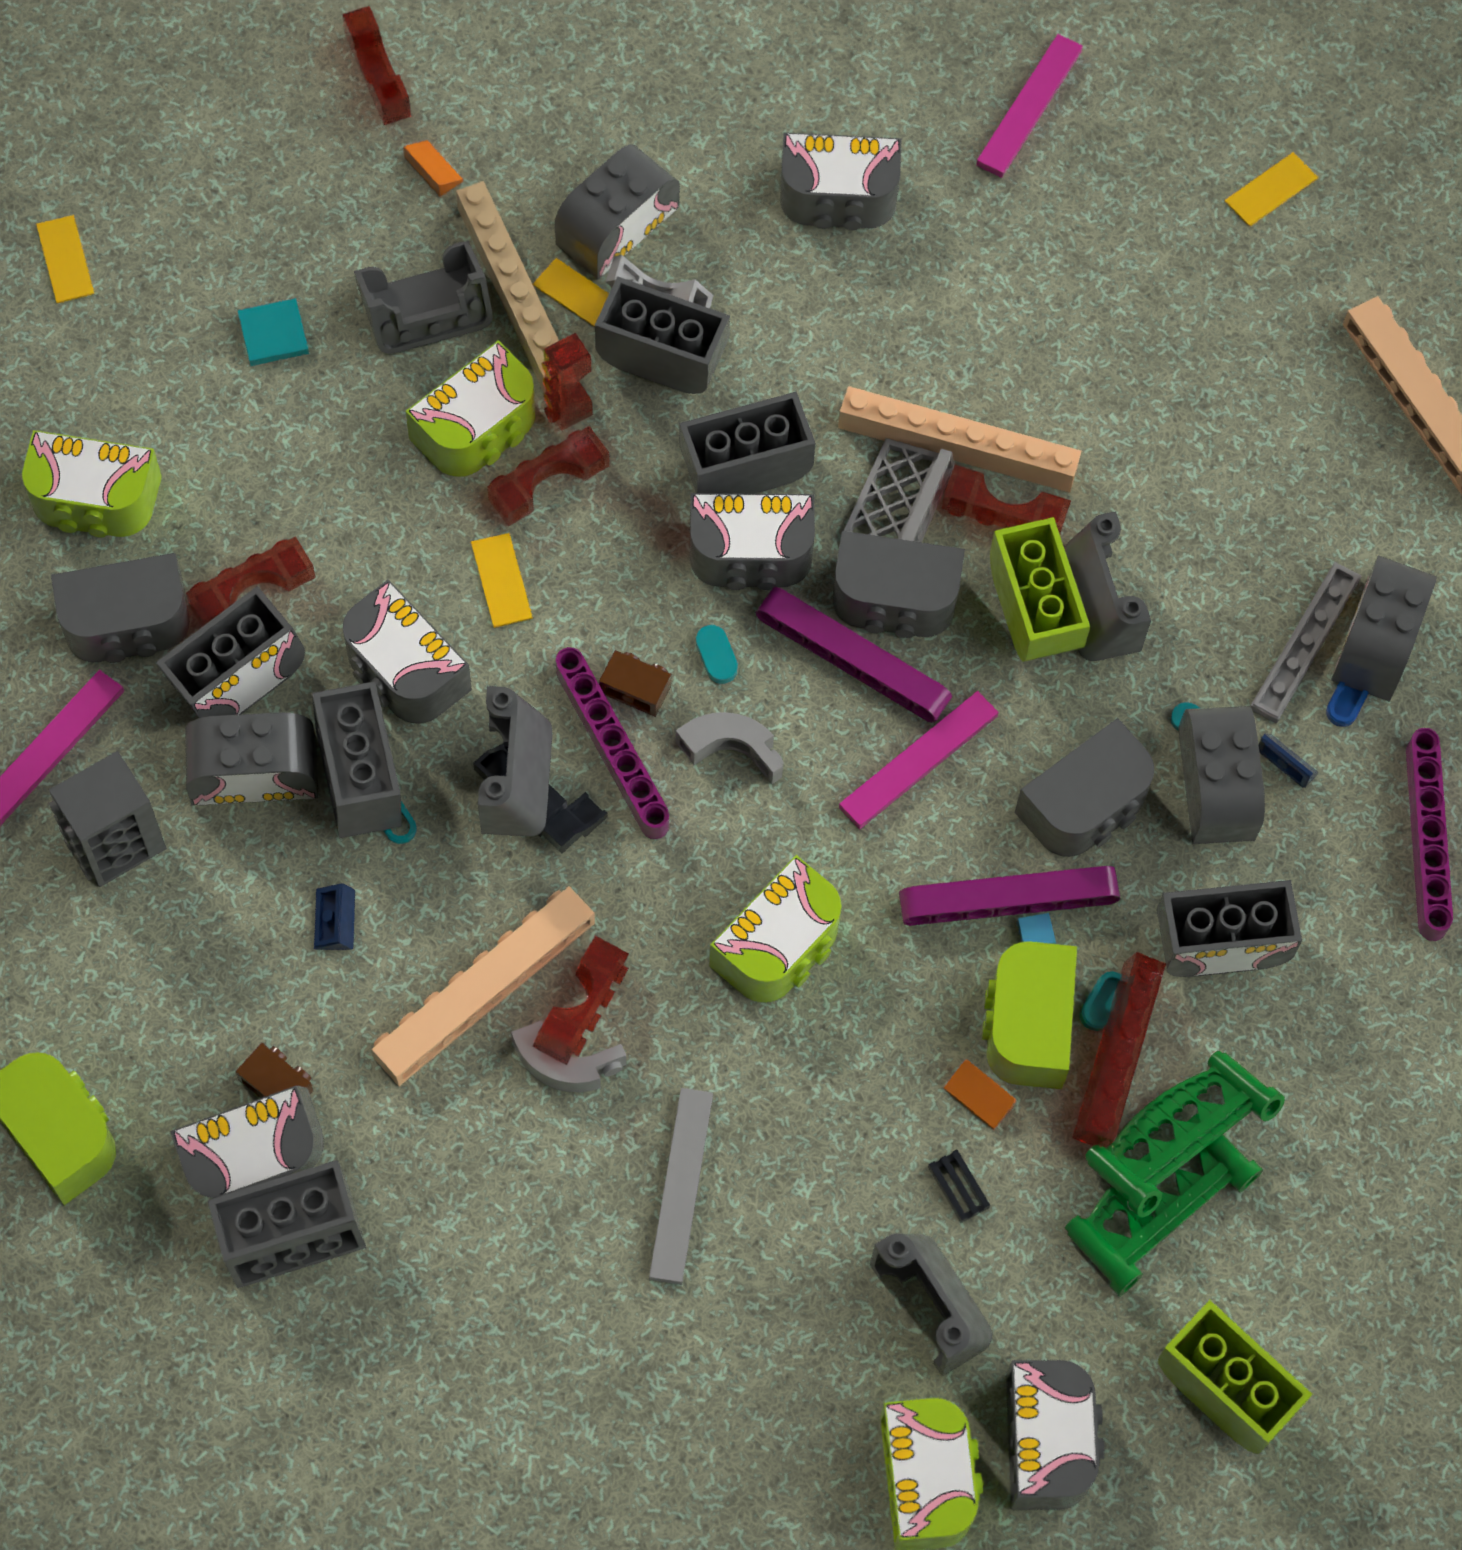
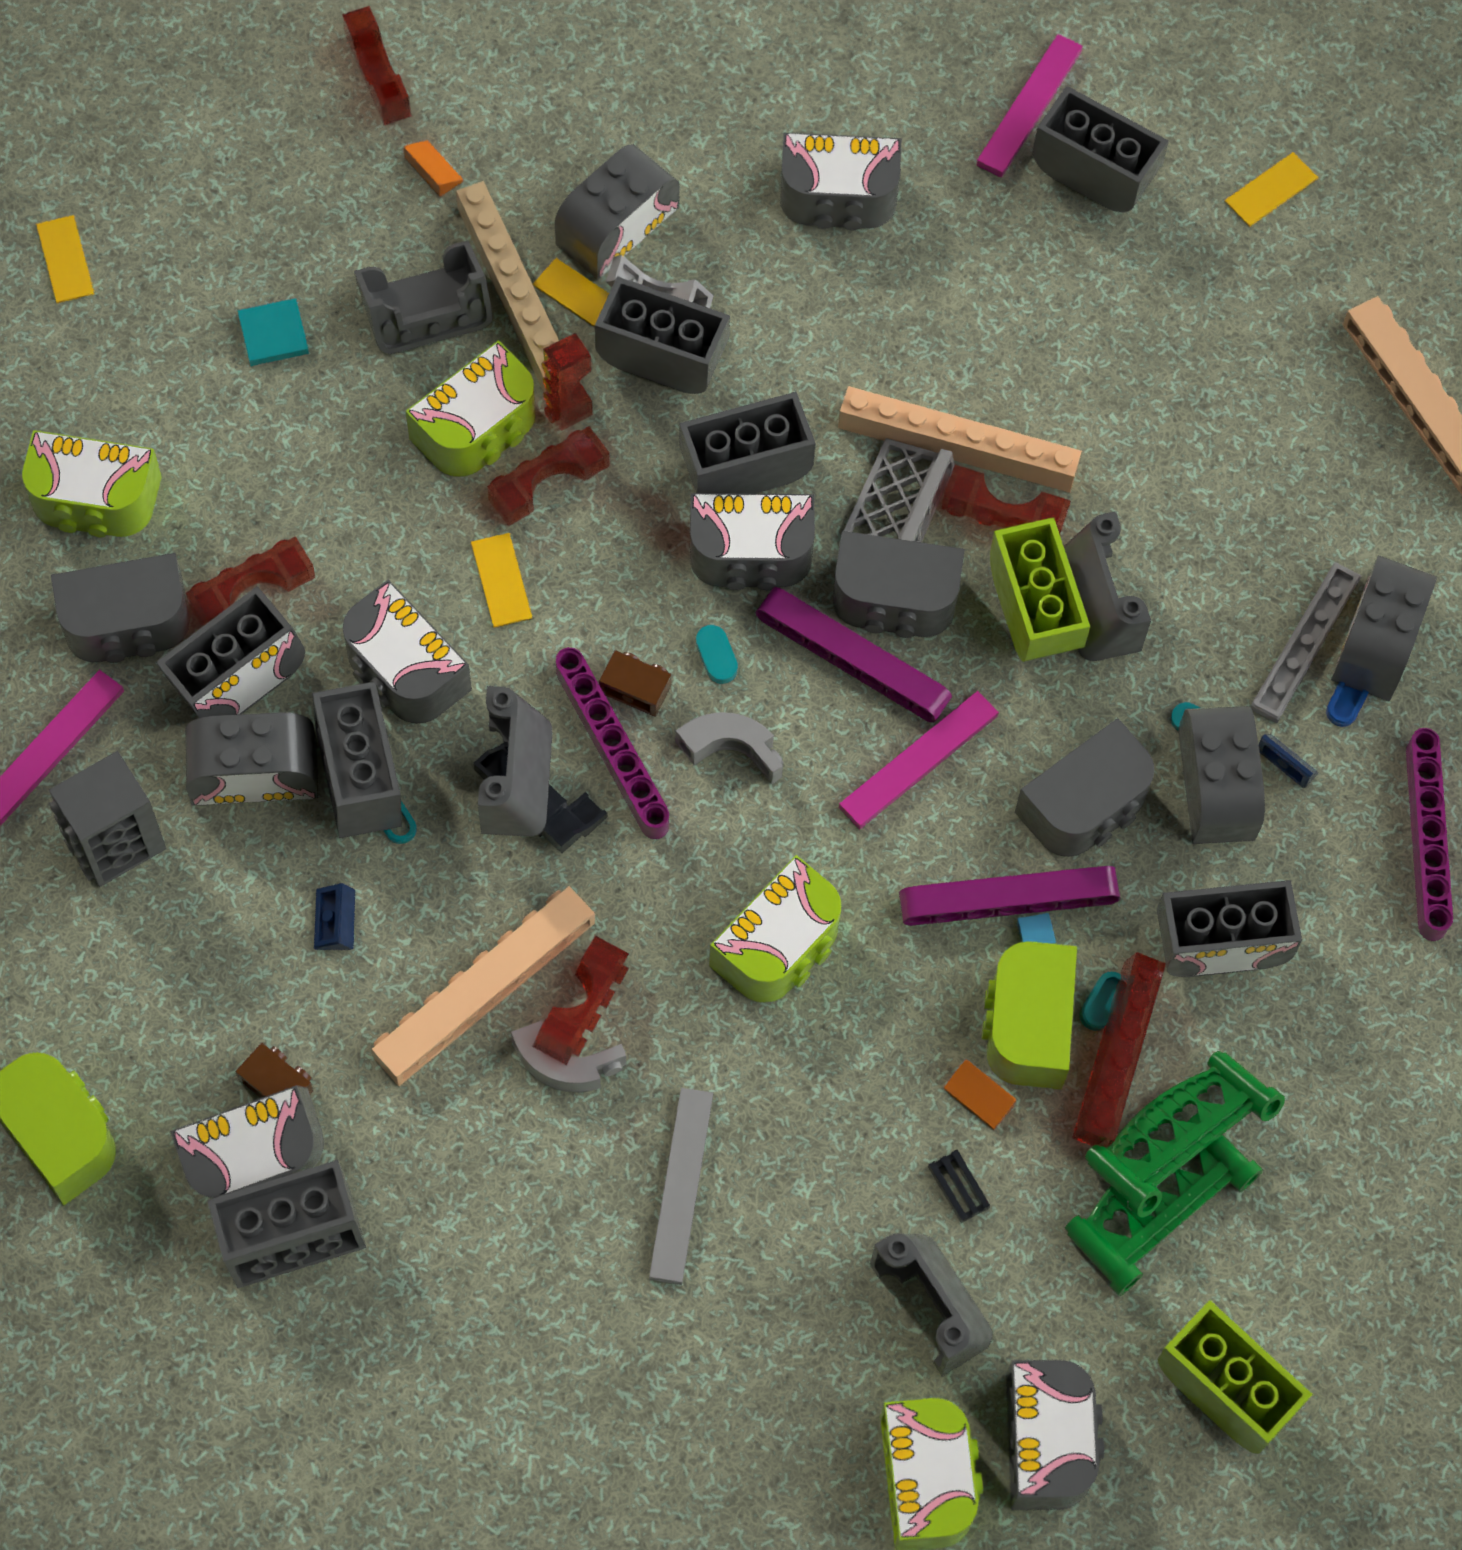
(1097, 151): none -> dark grey brick

